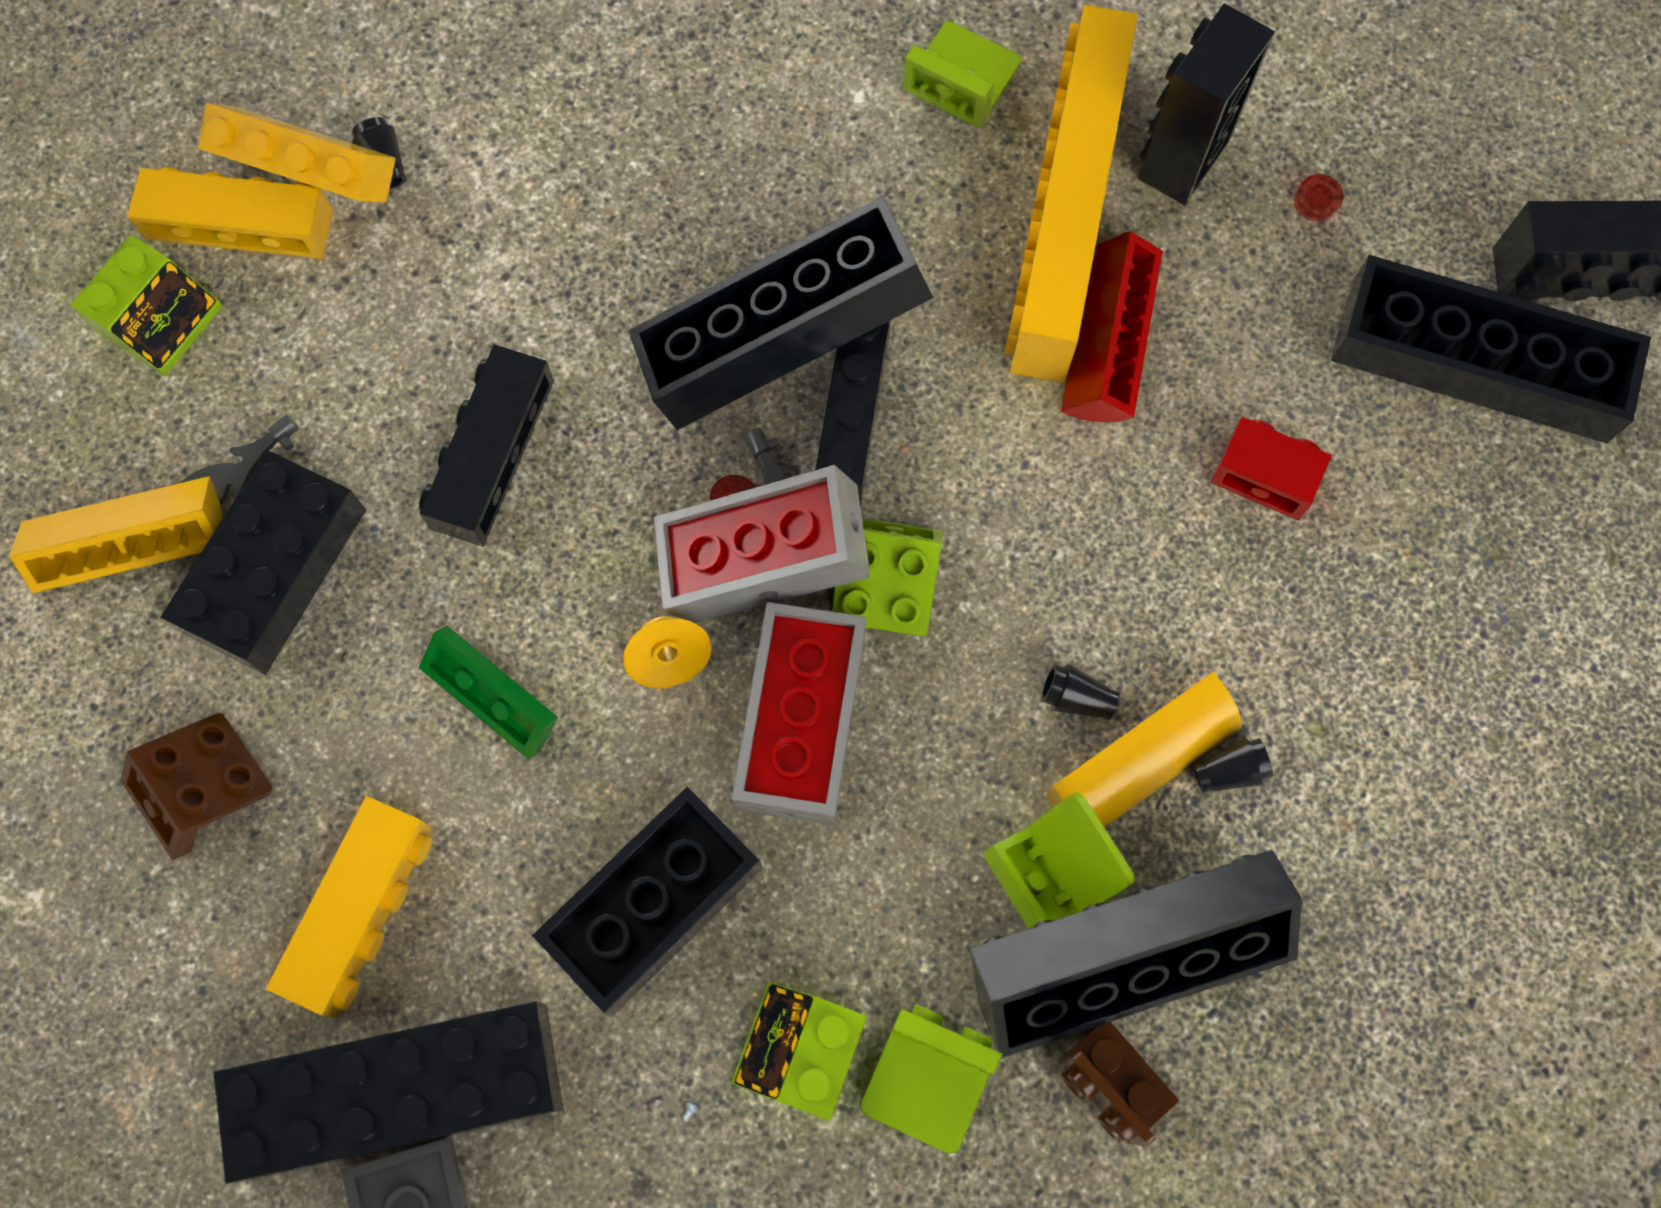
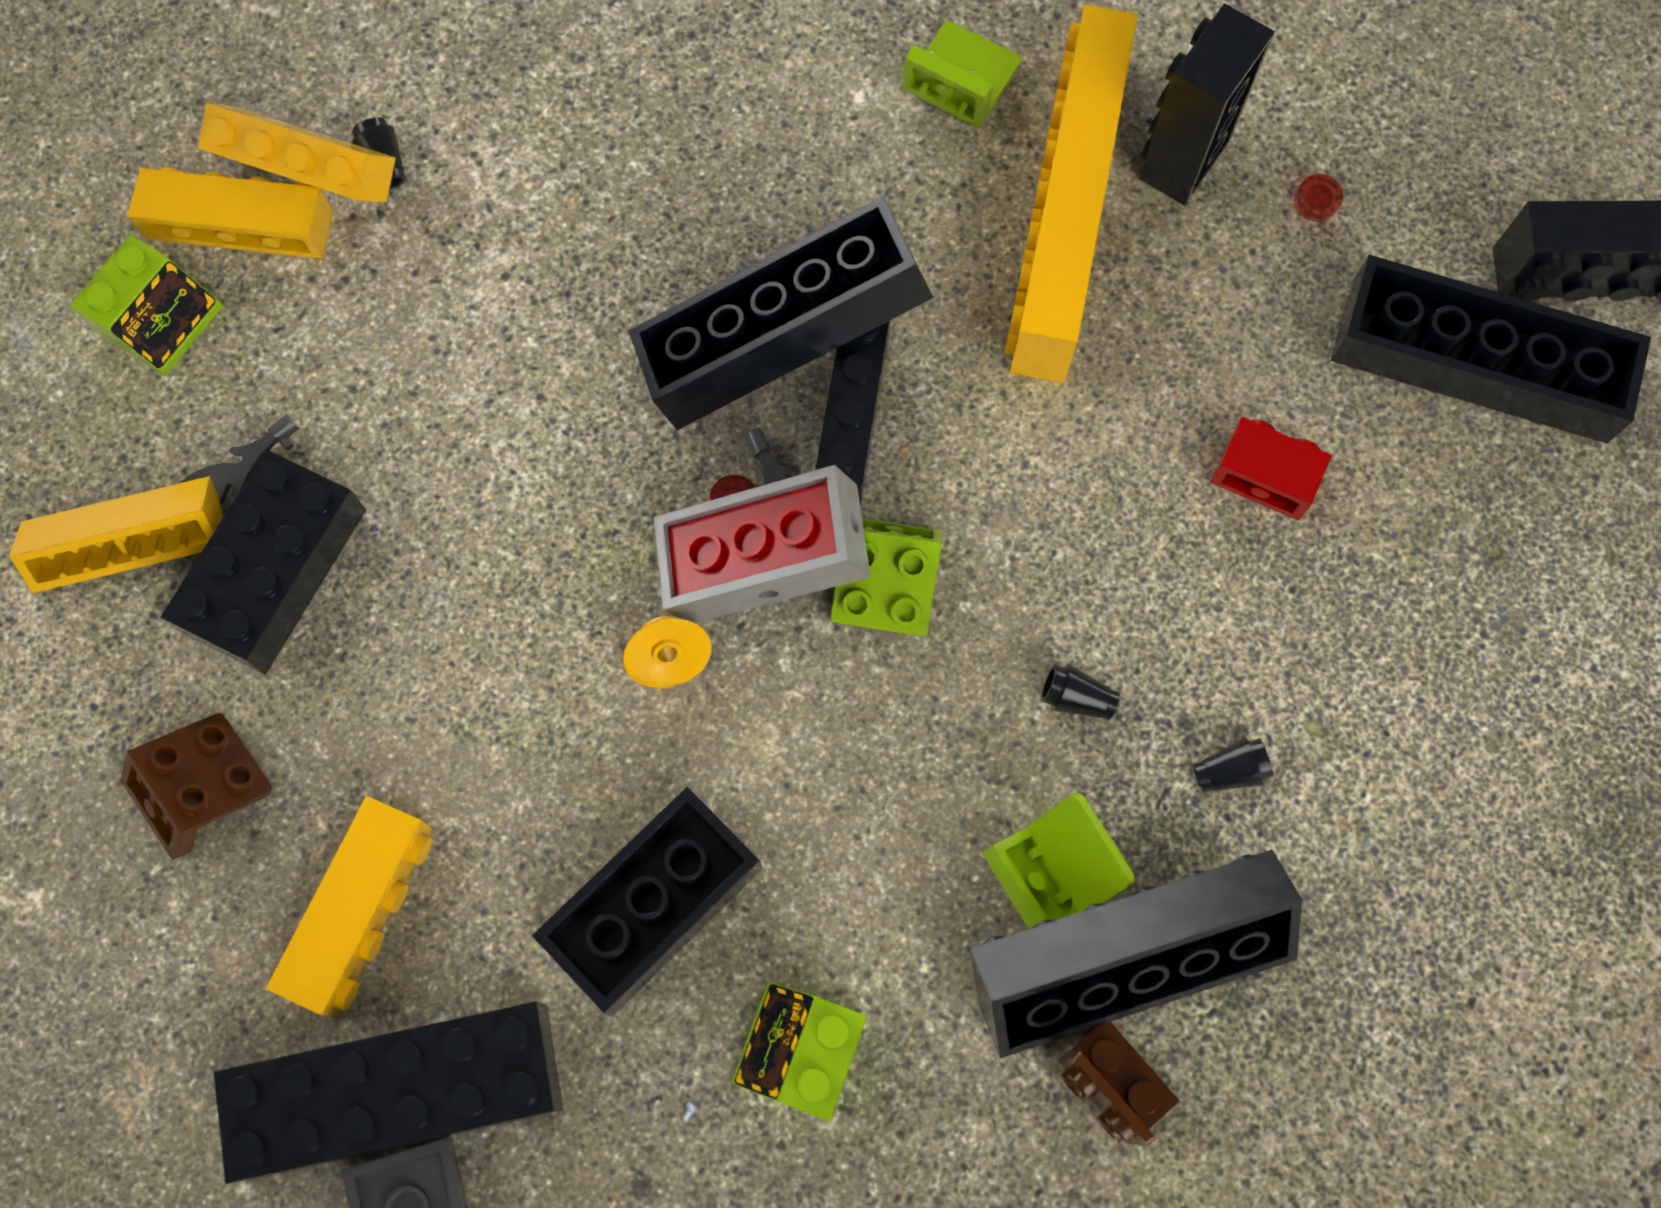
(486, 445): black brick -> none
(487, 692): green plate -> none
(799, 714): red brick -> none
(930, 1079): lime bracket -> none
(1113, 330): red brick -> none
(1154, 751): yellow brick -> none

